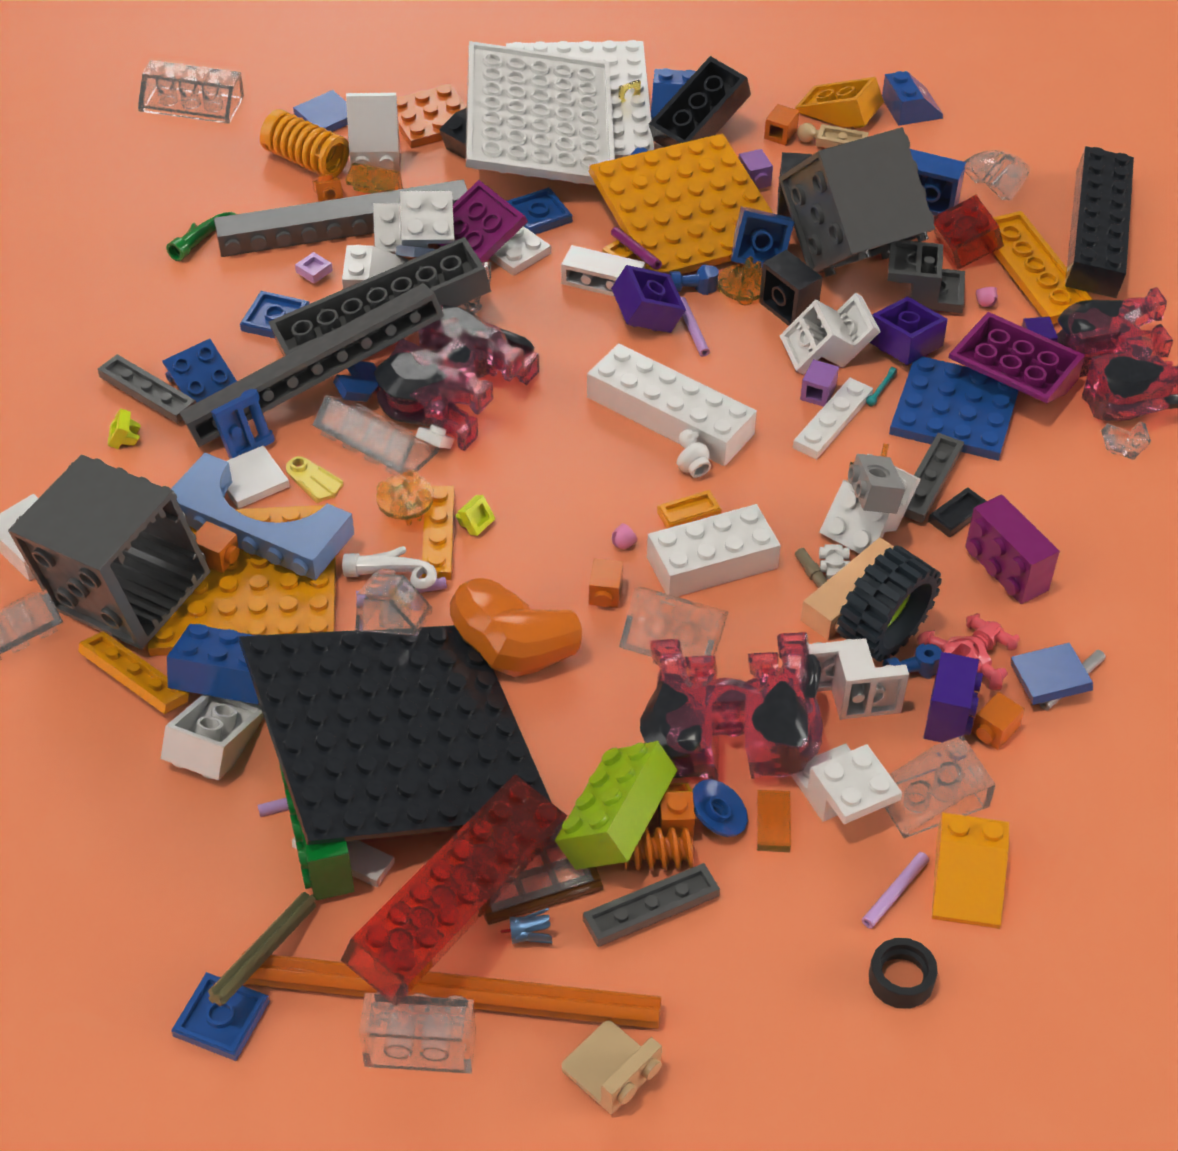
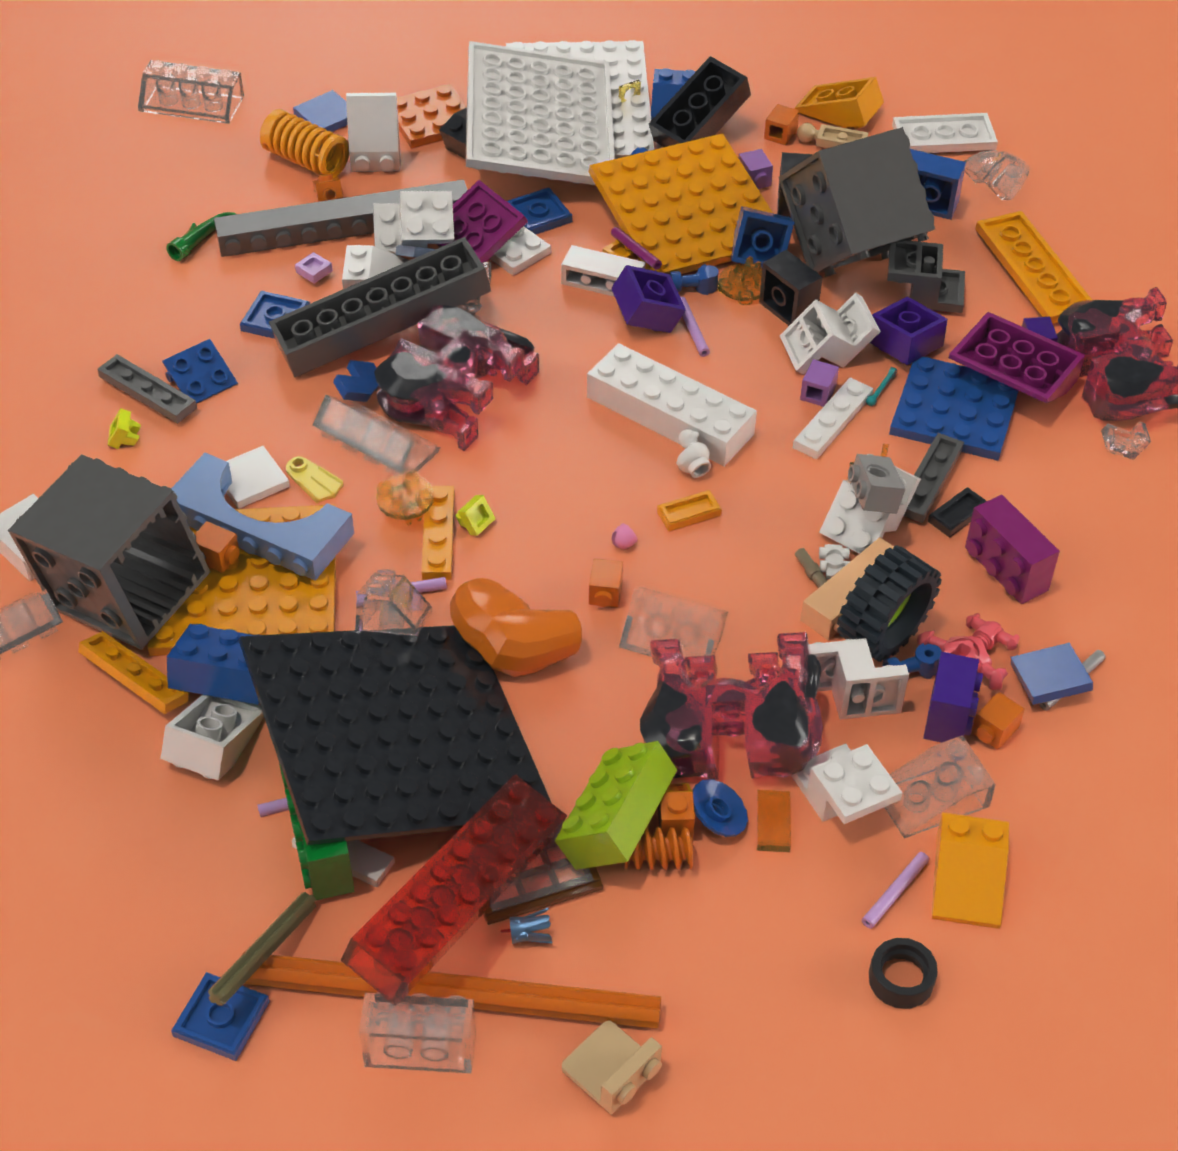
(235, 428): blue plate -> none
(320, 358): dark grey brick -> none
(356, 565): white plant -> none
(373, 179): clear yellow bracket -> none
(436, 436): white plate -> none
(650, 904): dark grey plate -> none
(713, 551): white brick -> none
(908, 99): blue slope -> none
(948, 132): none -> white plate
(967, 232): clear red brick -> none
(987, 296): bright pink hinge -> none
(1100, 222): black brick -> none

